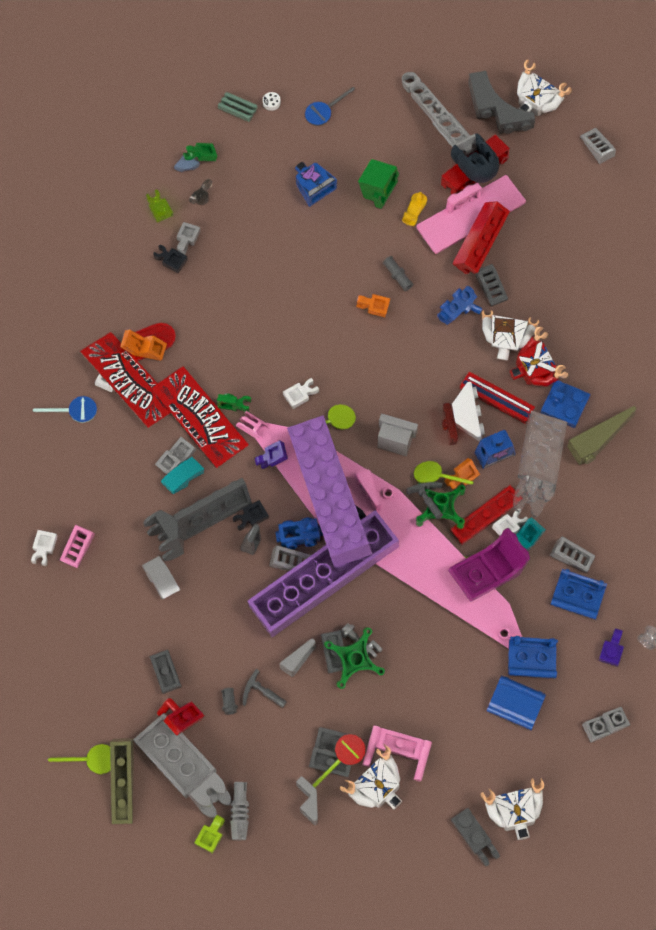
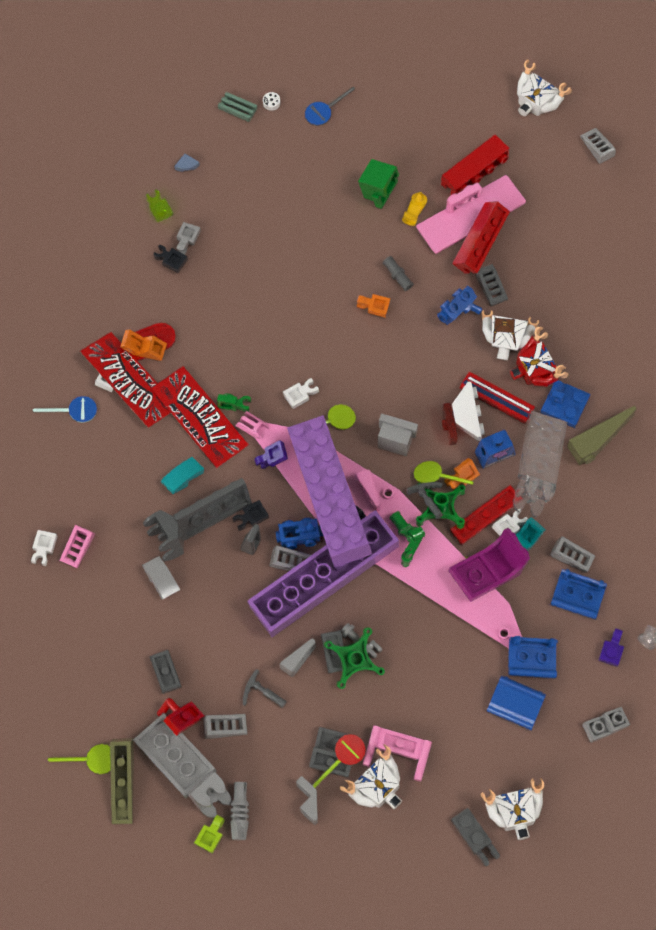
(176, 455): light grey slope -> none
(201, 196): clear smoke piece -> none
(203, 151): green plate -> none
(217, 733): none -> light grey slope
(229, 701): dark grey pin -> none
(314, 182): blue torso -> none
(413, 535): none -> green pin
(477, 167): piece -> none
(489, 104): dark grey arch -> none

